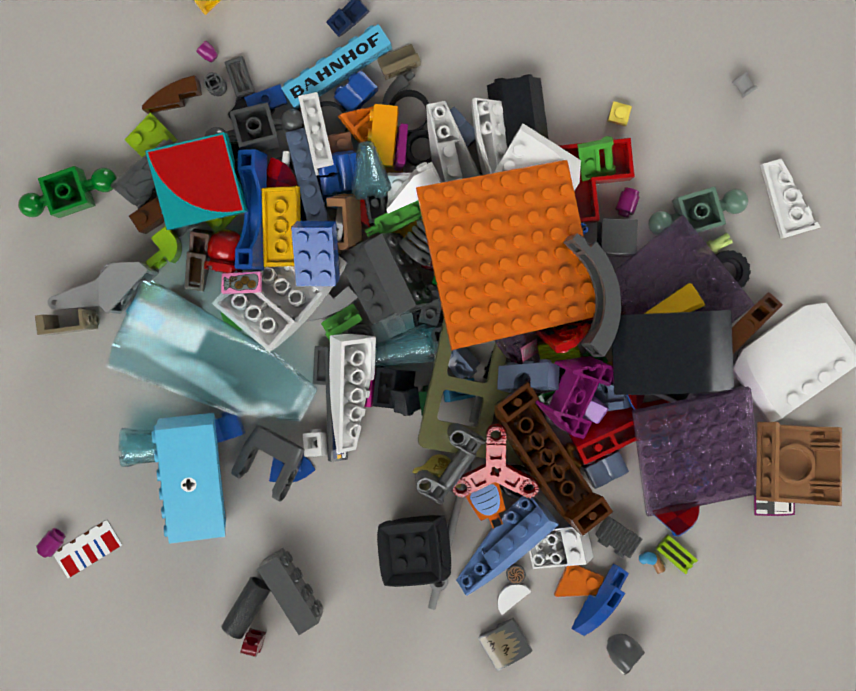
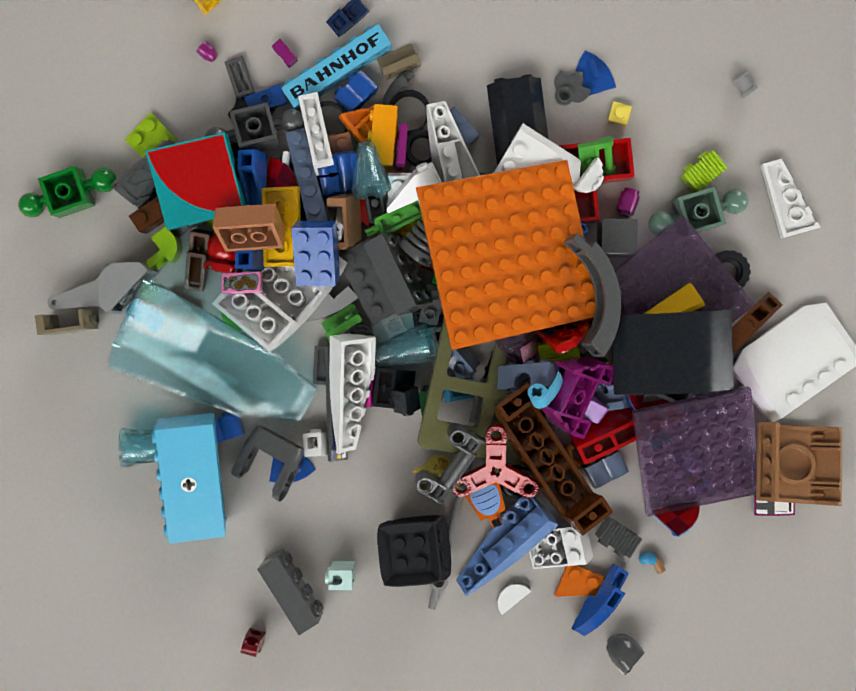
(50, 543): magenta brick -> none
(87, 549): sticker -> none
(173, 95): reddish brown slope -> none
(216, 88): dark grey wheel -> none
(244, 612): dark grey piece -> none
(249, 227): none -> nougat brick
(283, 51): none -> magenta piece
(340, 575): none -> light aqua brick
(489, 133): white wedge -> none
(505, 644): slope -> none
(515, 574): tile -> none
(541, 396): none -> medium azure panel
(571, 86): none -> dark grey plate
(591, 177): none -> white tile
(595, 73): none -> blue shield
(688, 564): lime tile -> none
(703, 171): none -> lime brick
(719, 243): yellowish green pin -> none

